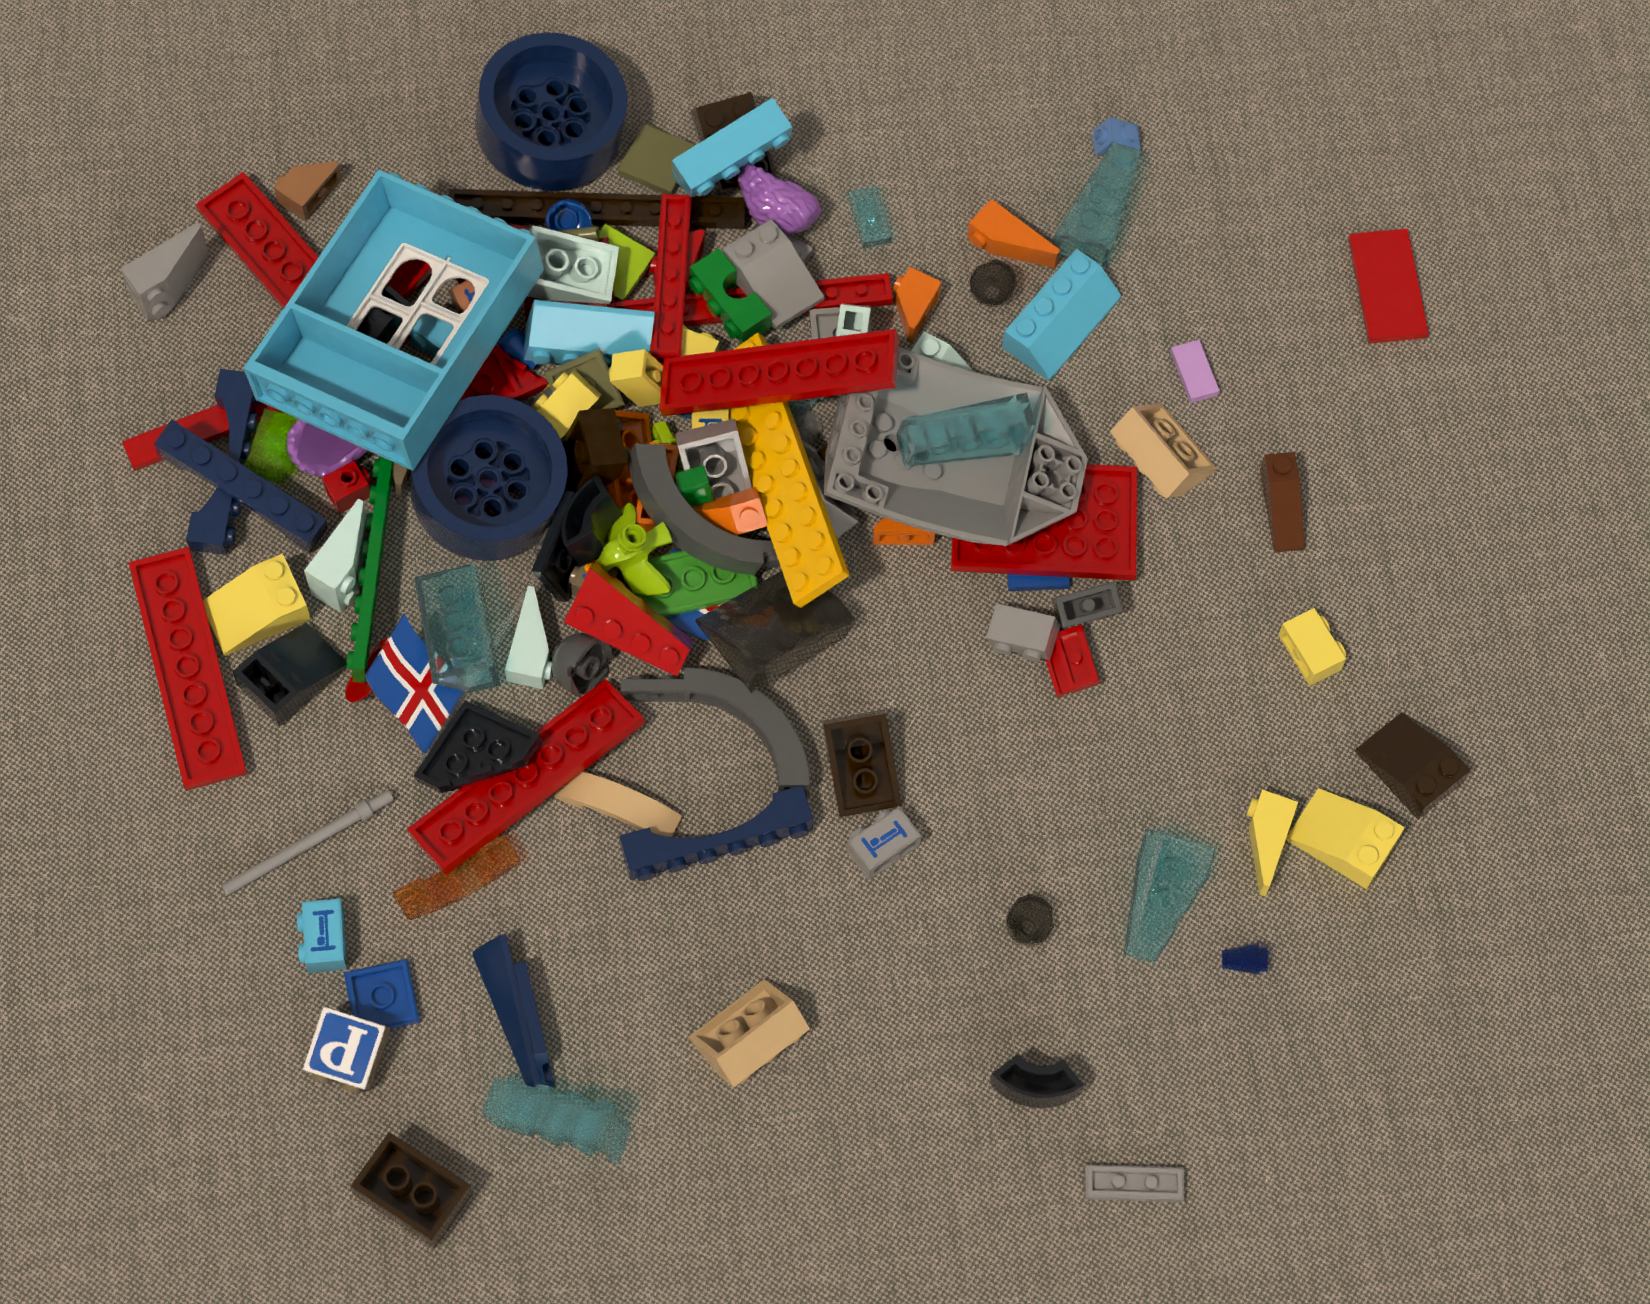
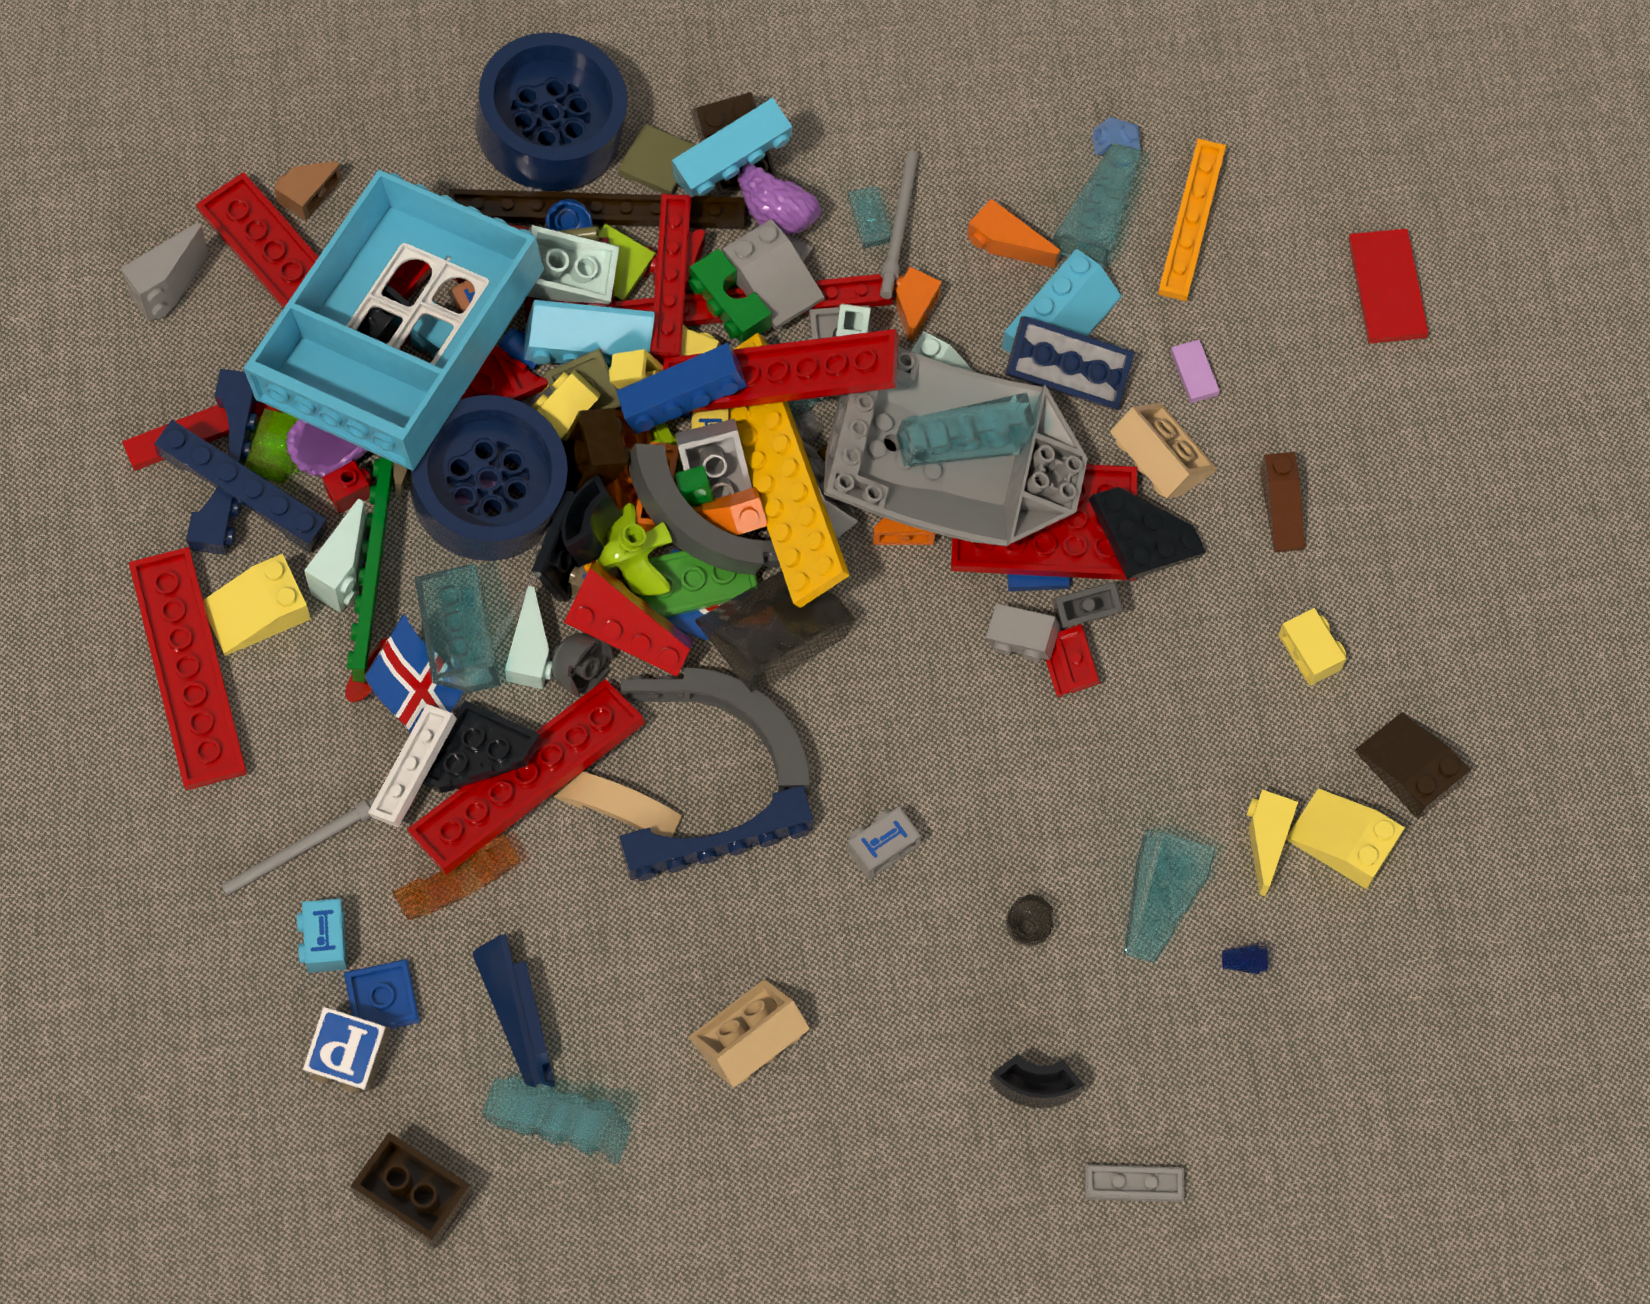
(288, 672): black slope -> none
(412, 765): none -> white plate
(681, 388): none -> blue brick
(861, 763): dark brown slope -> none
(891, 268): none -> light grey bar
(992, 283): clear smoke hair -> none
(1069, 363): none -> dark blue piece
(1143, 534): none -> black plate
(1191, 220): none -> light orange plate

